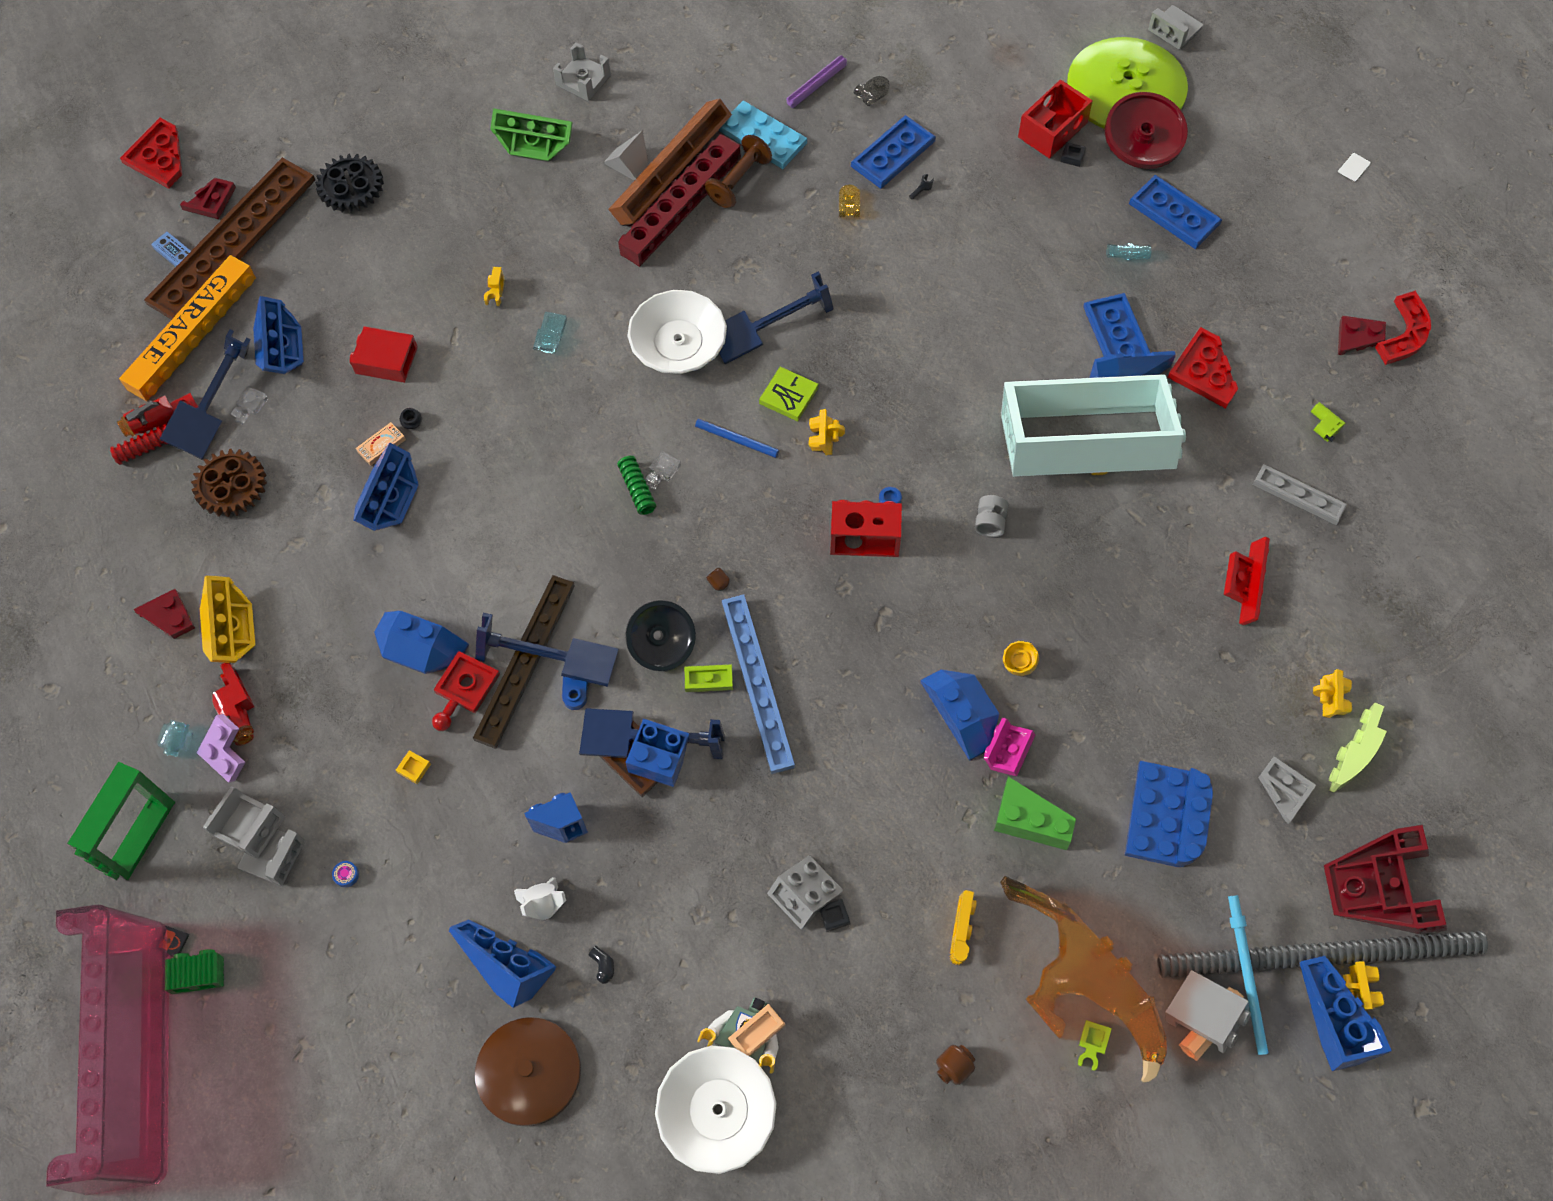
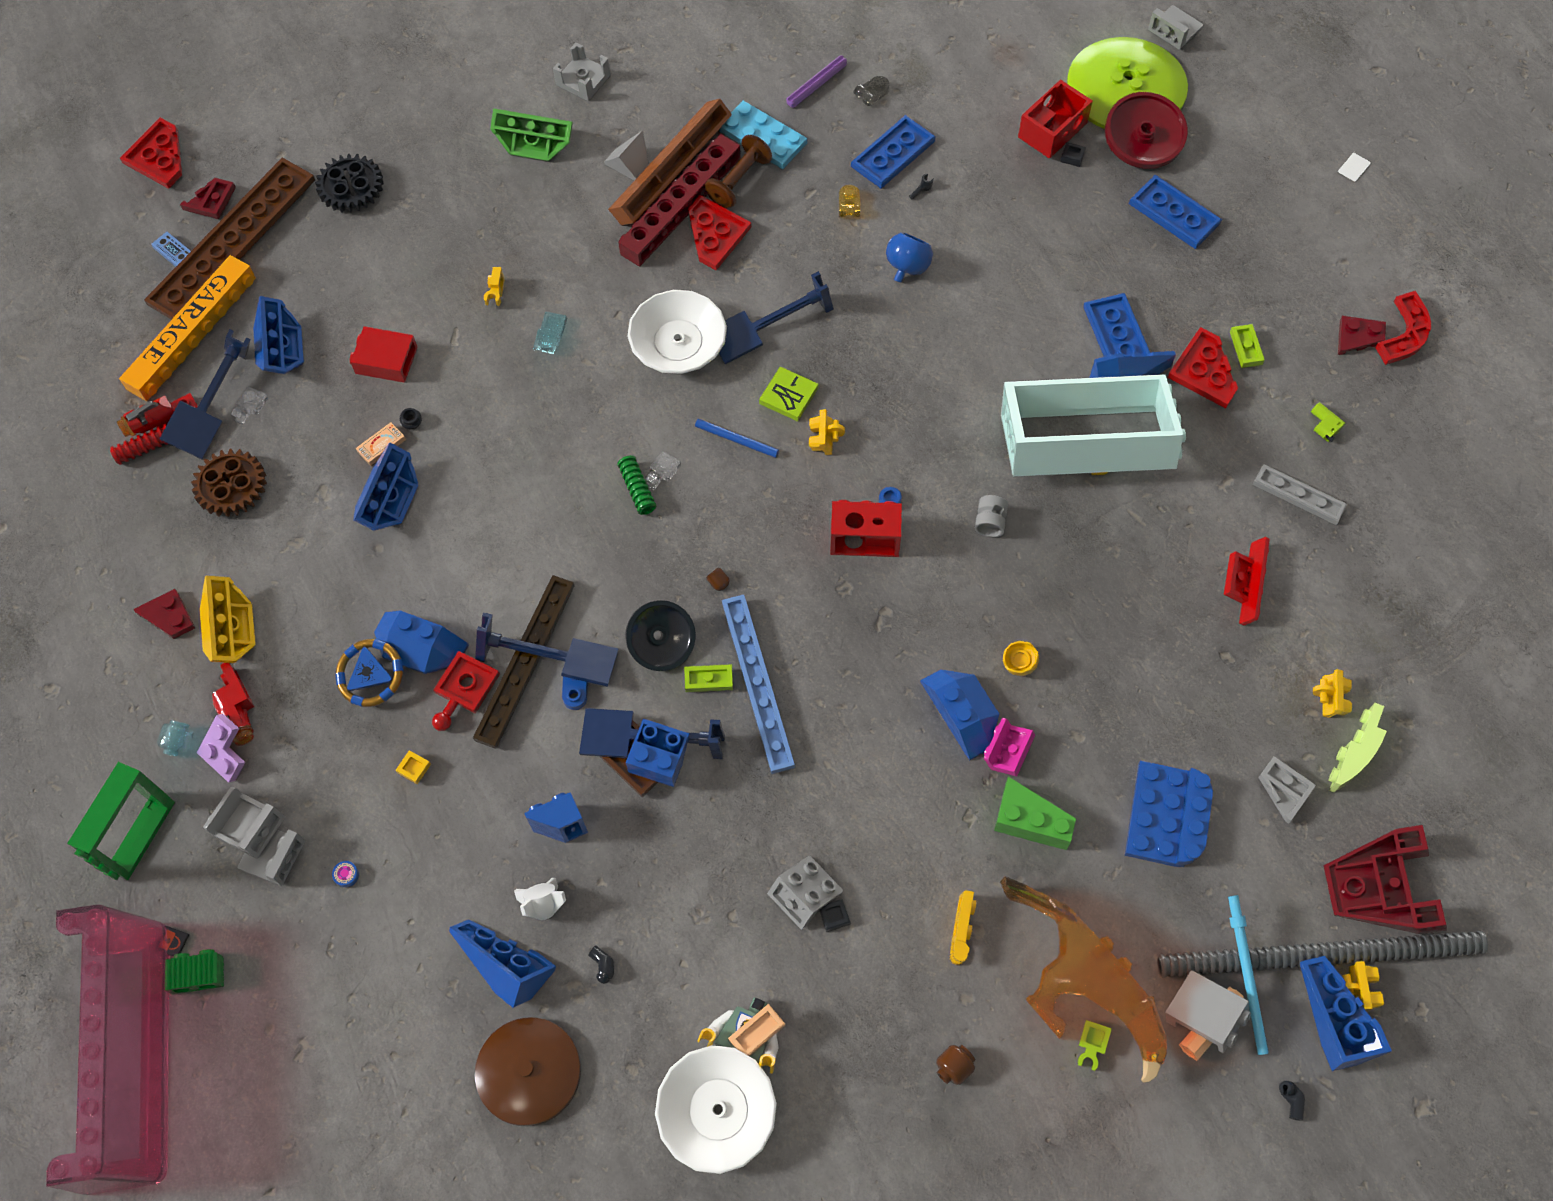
(368, 672): none -> piece
(715, 231): none -> red plate
(908, 255): none -> blue piece
(1128, 251): clear light blue pin -> none
(1247, 346): none -> lime plate
(1295, 1098): none -> black arm

